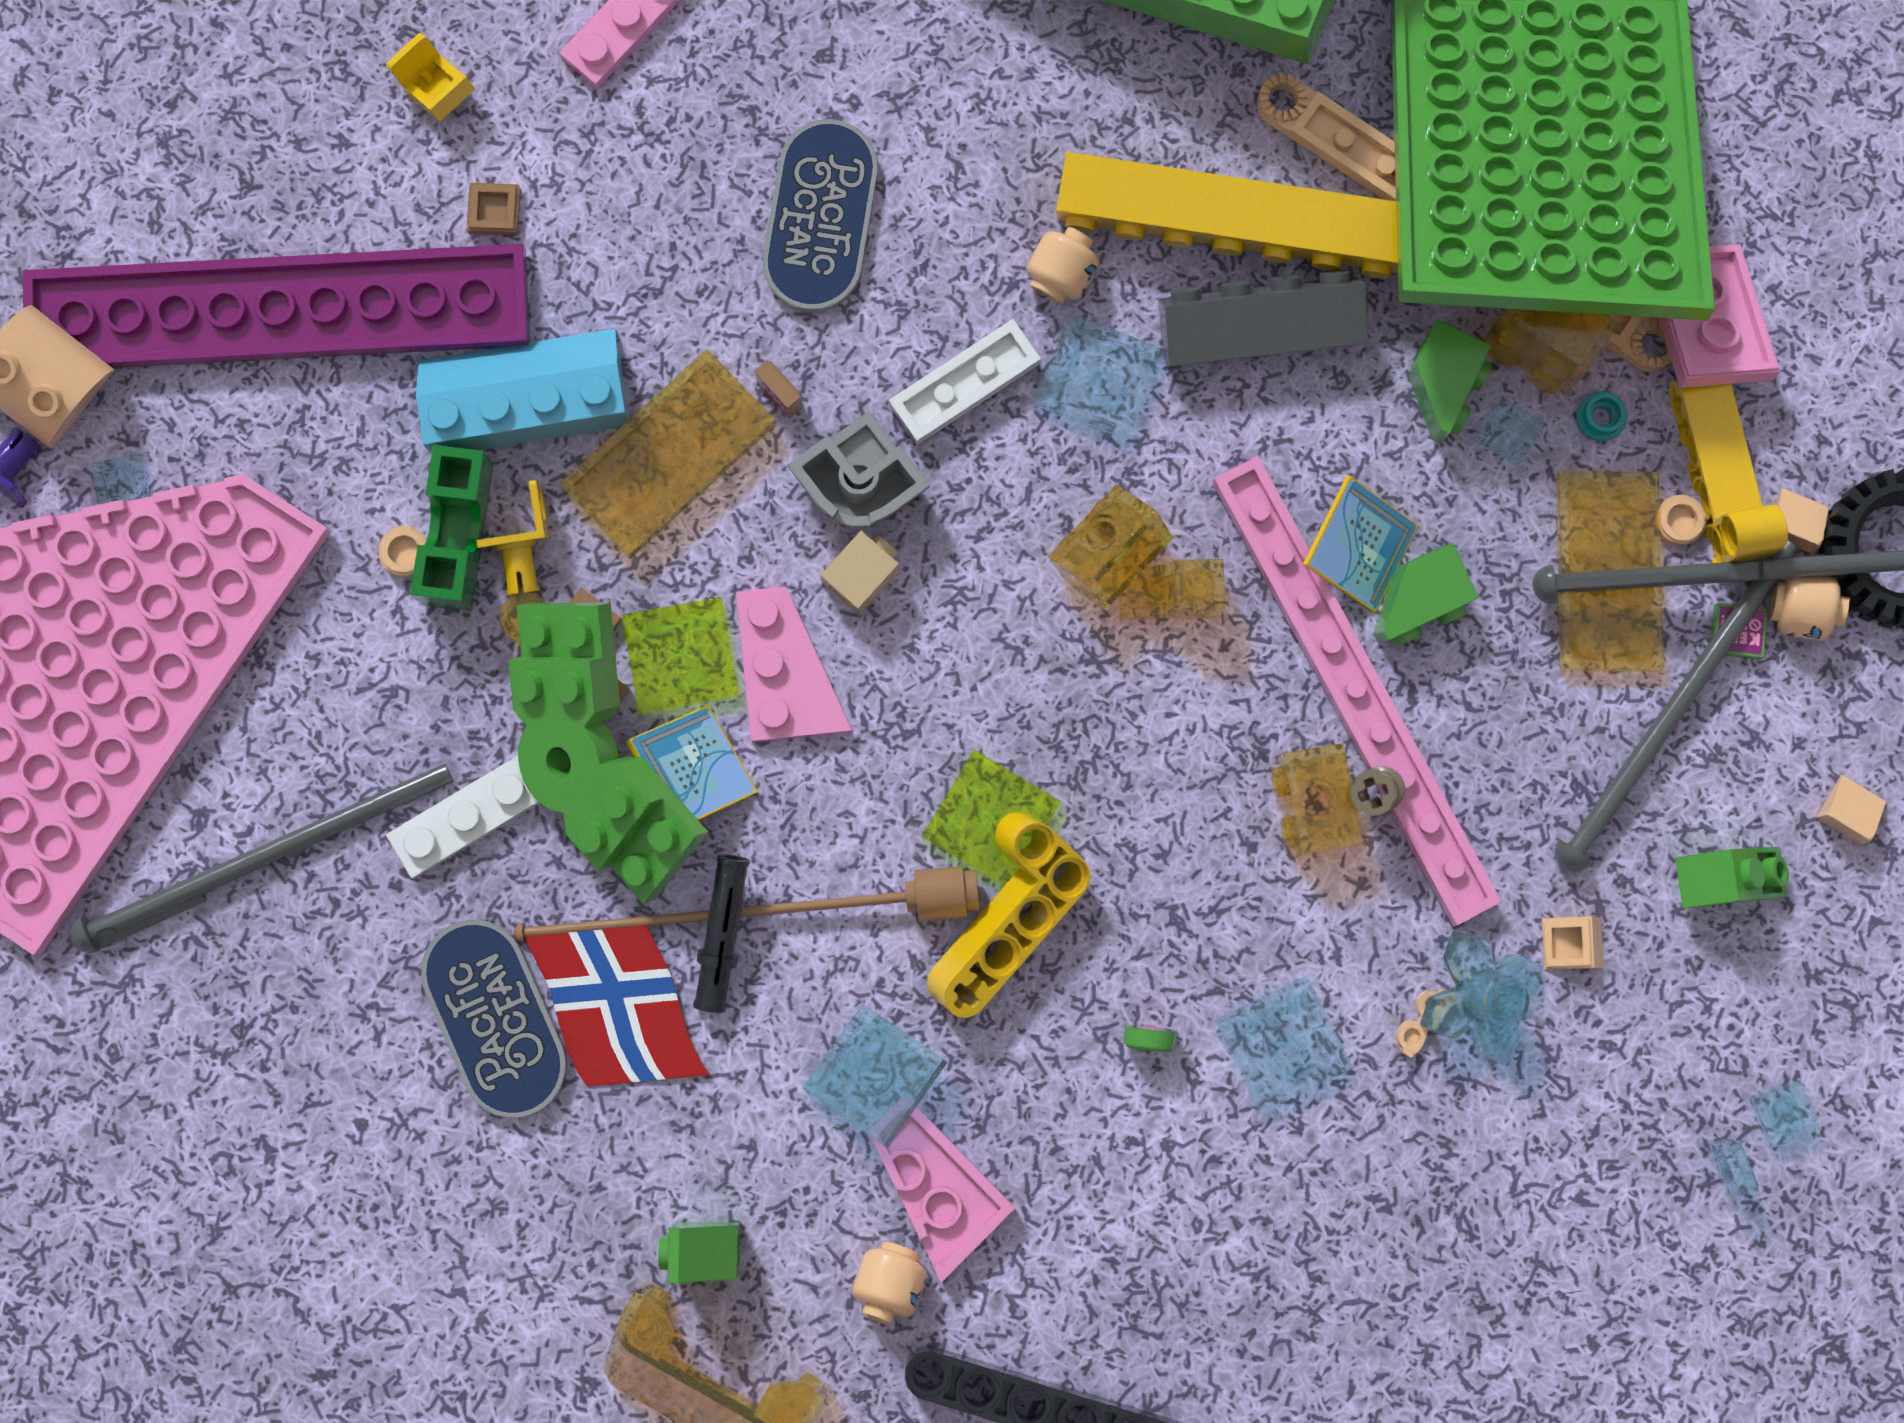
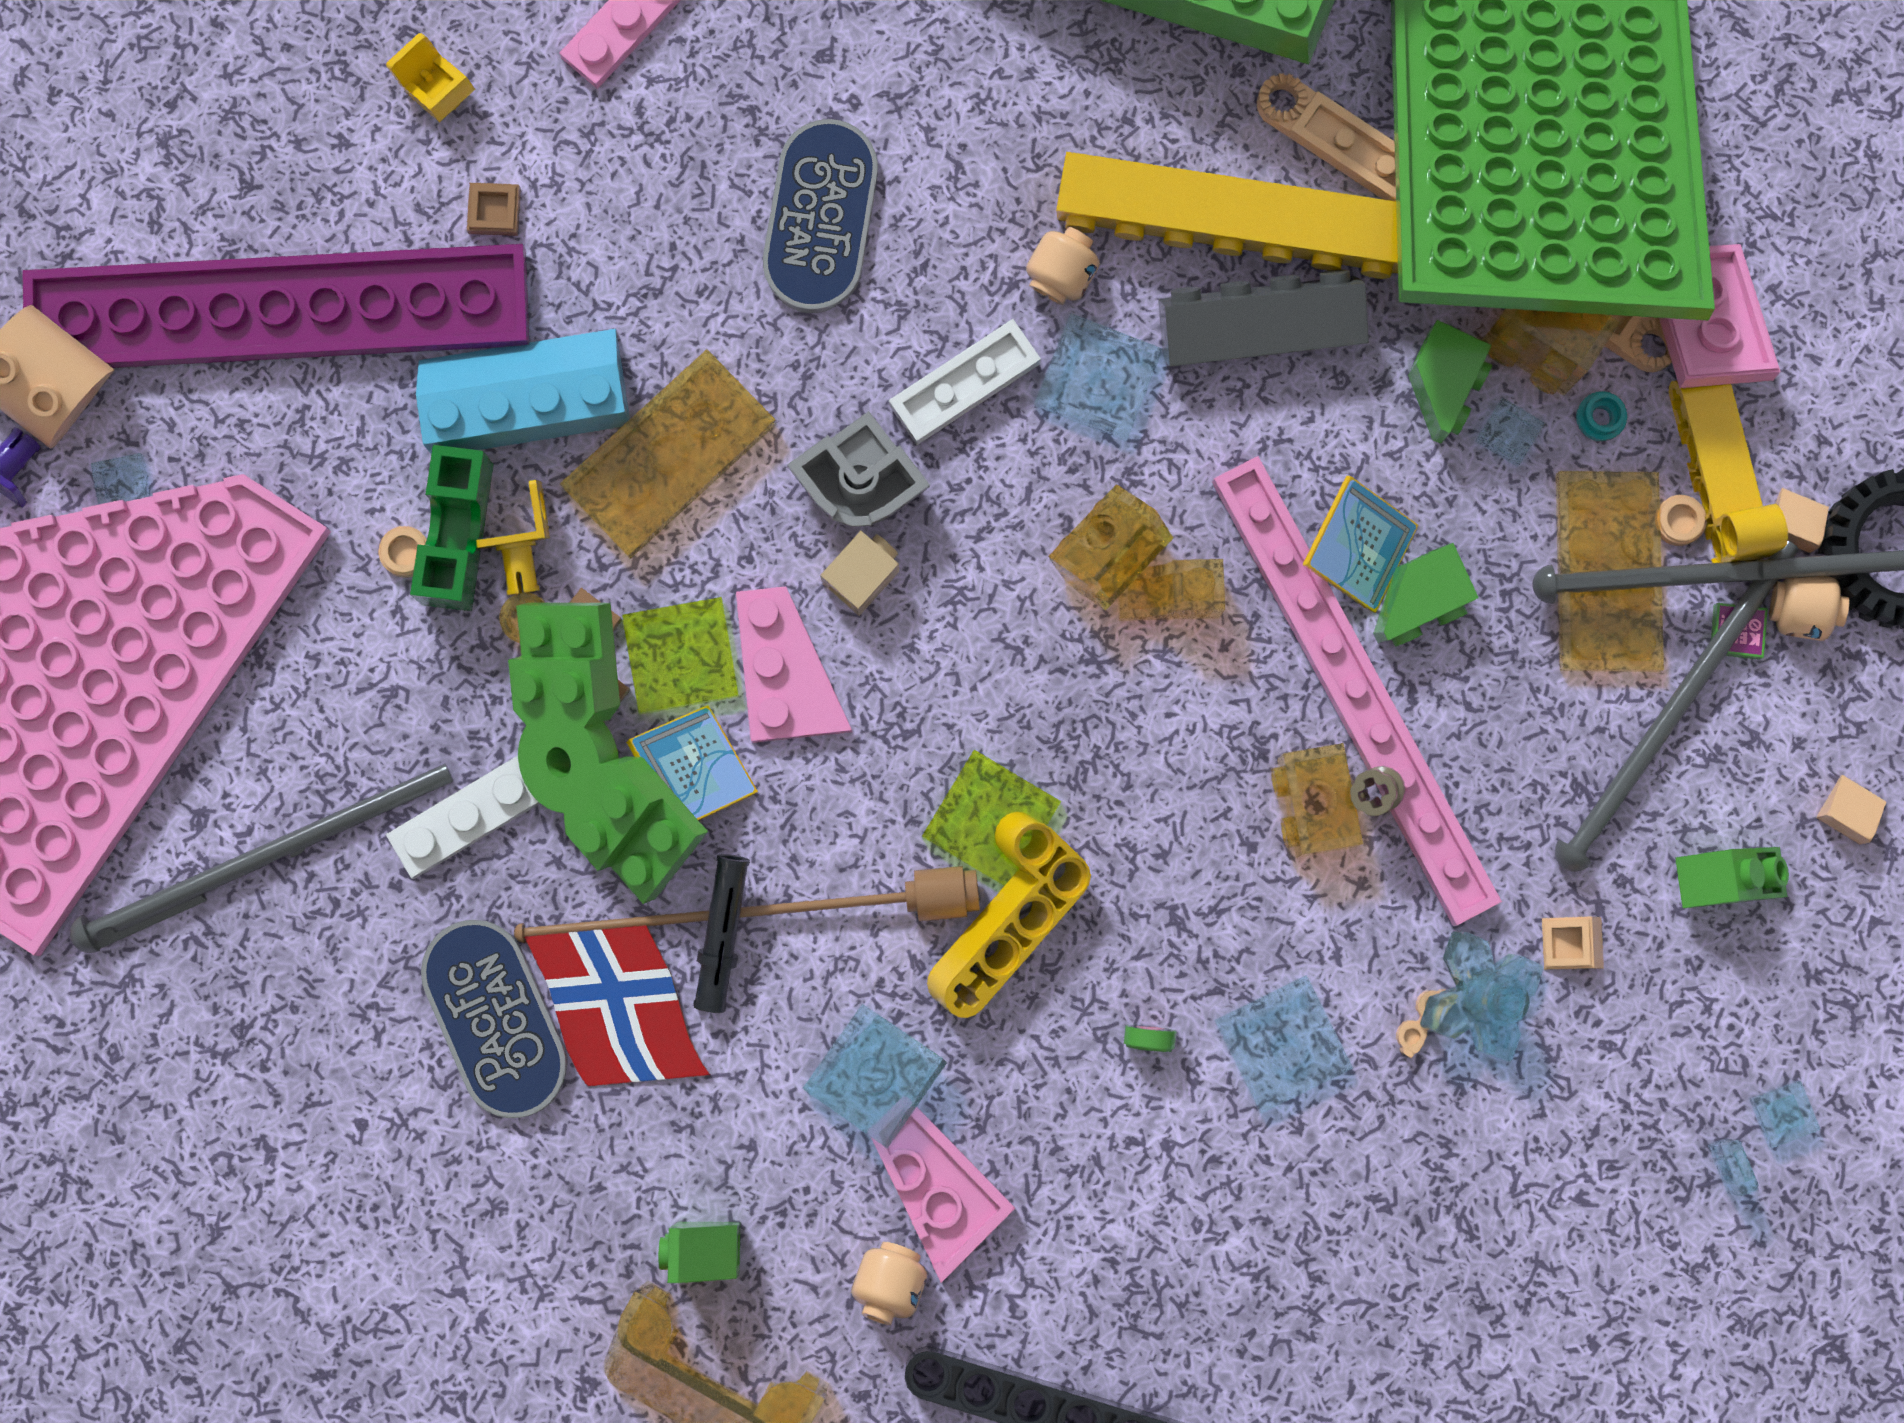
(779, 388): medium nougat tile -> none

